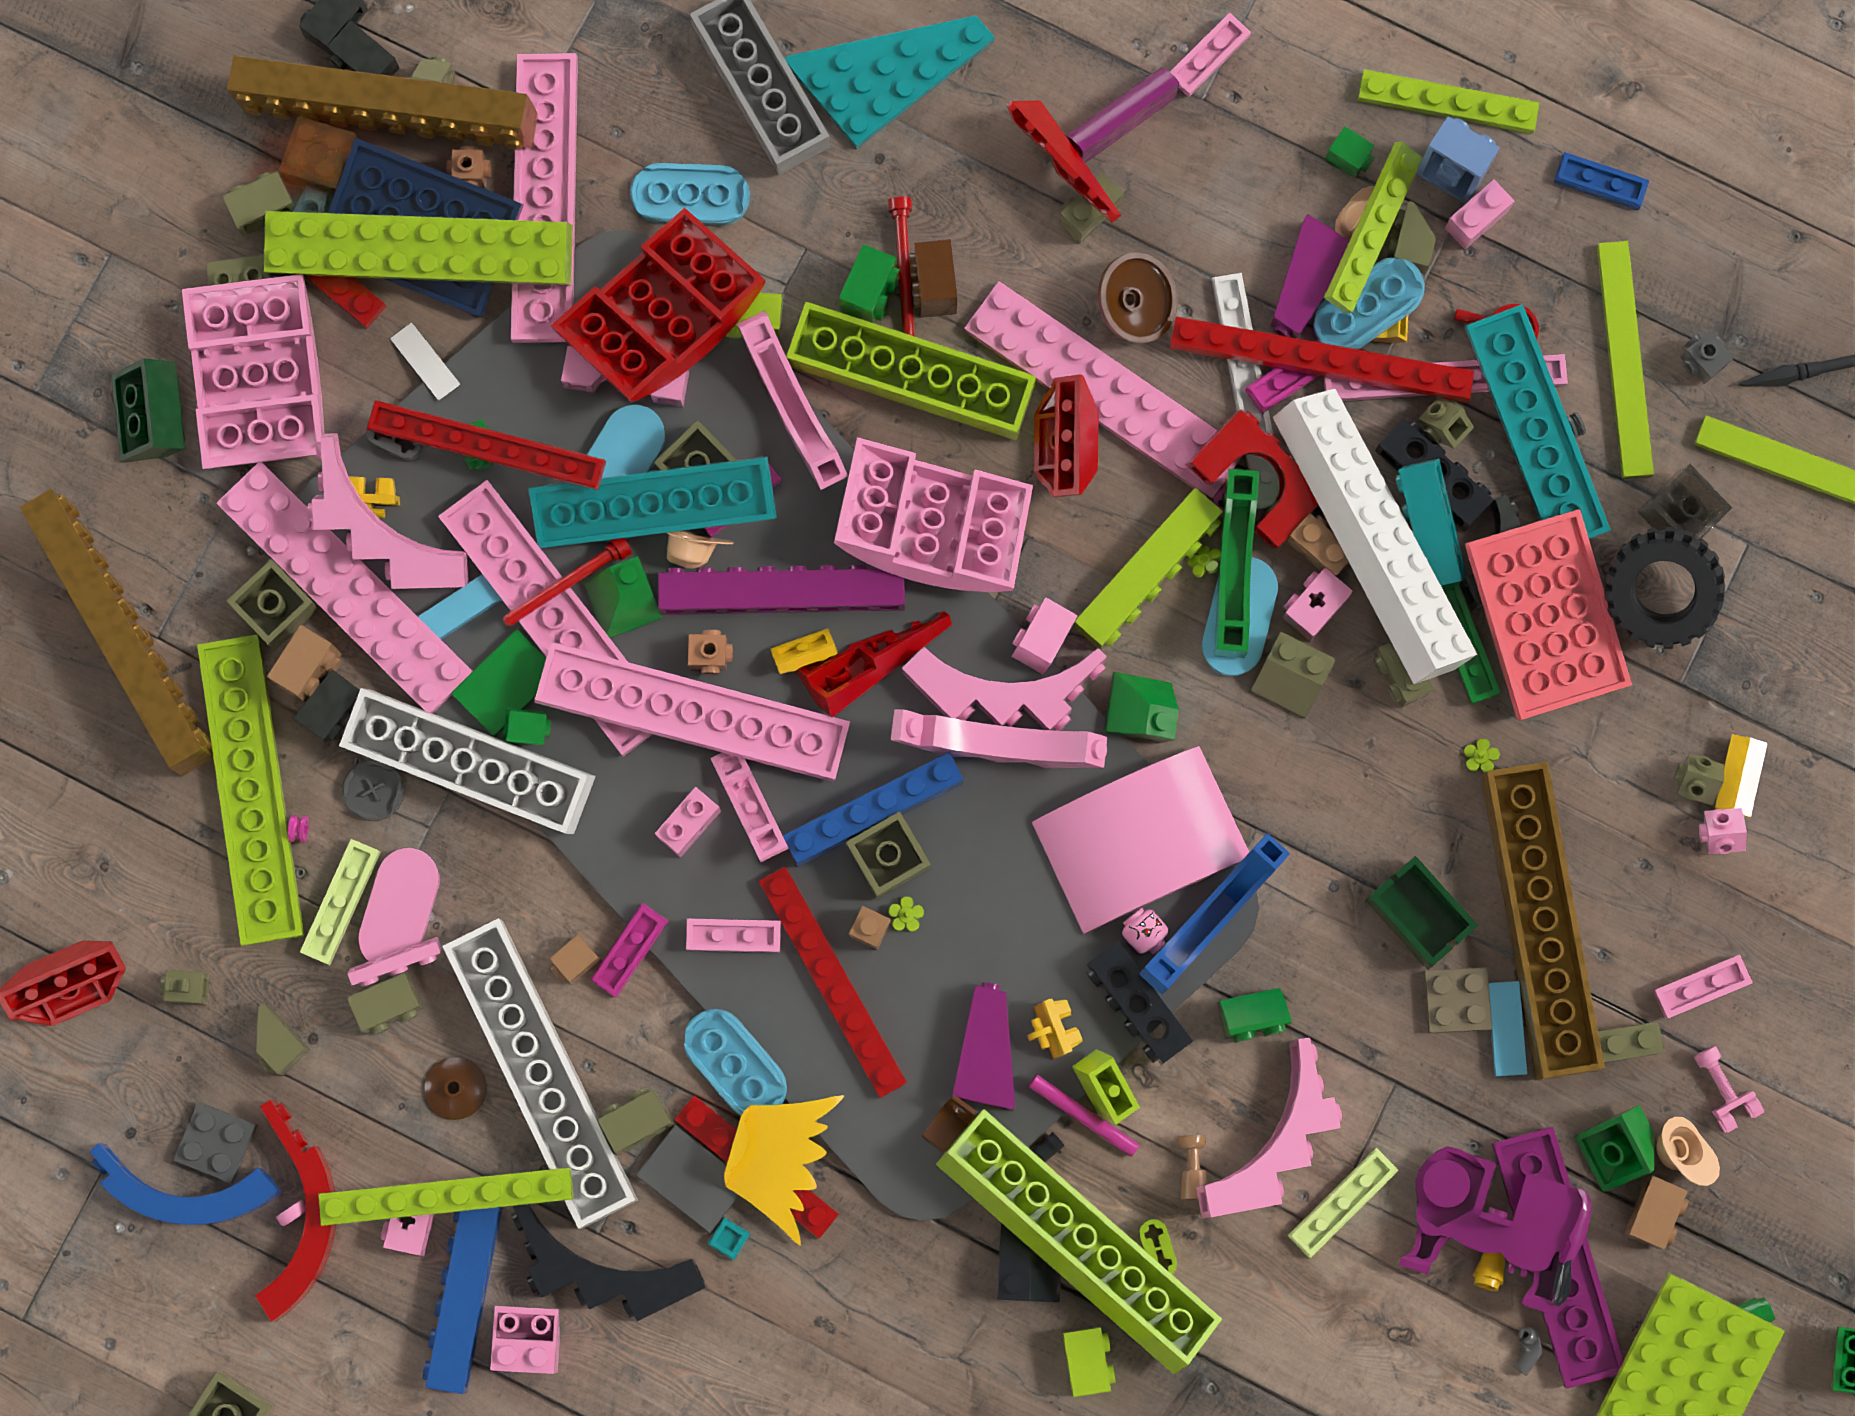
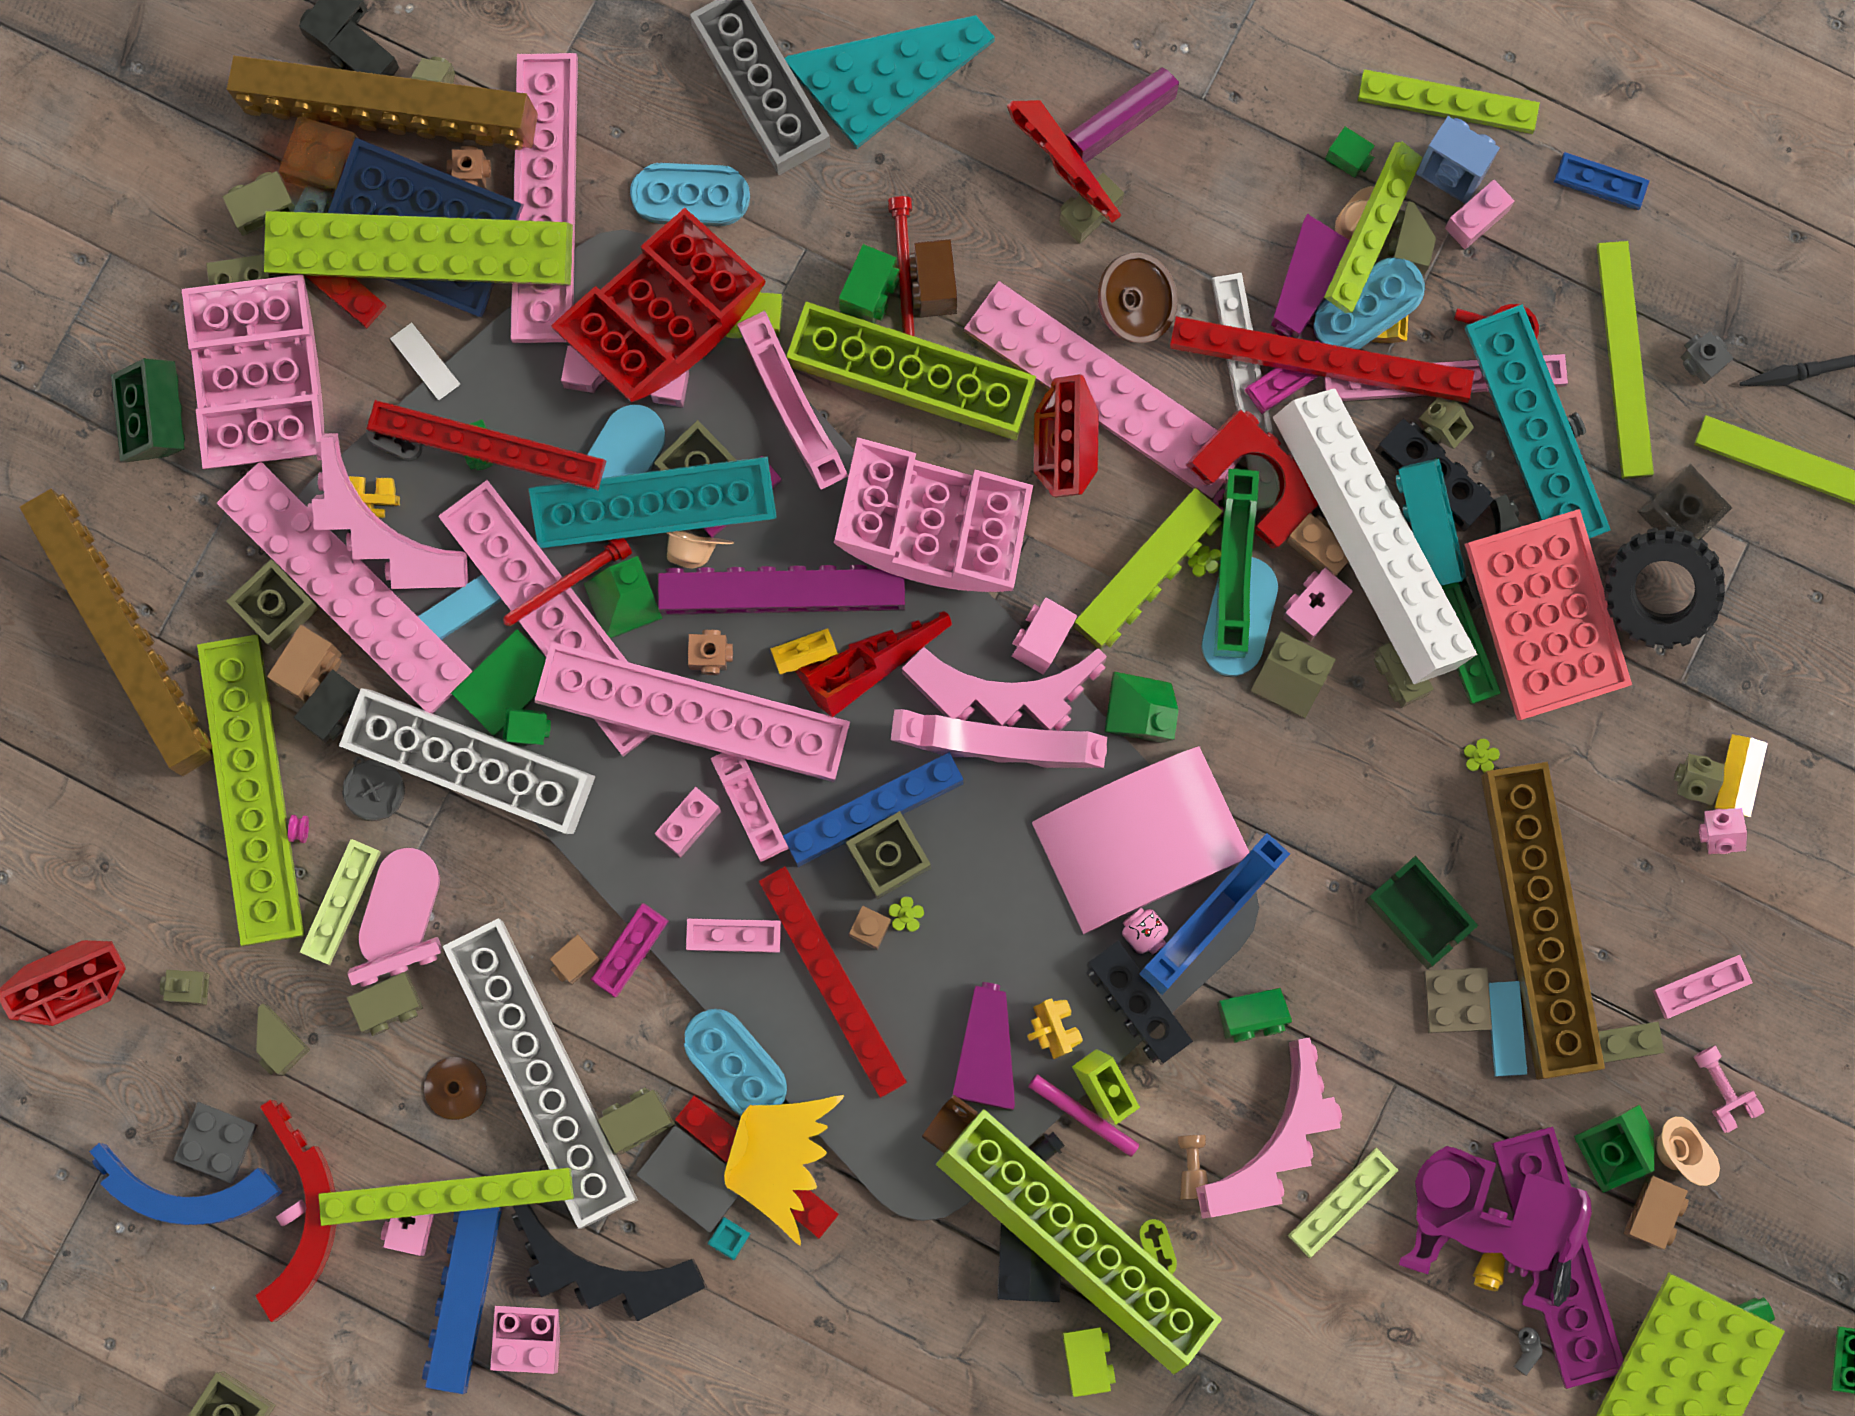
(1210, 54): bright pink plate -> none

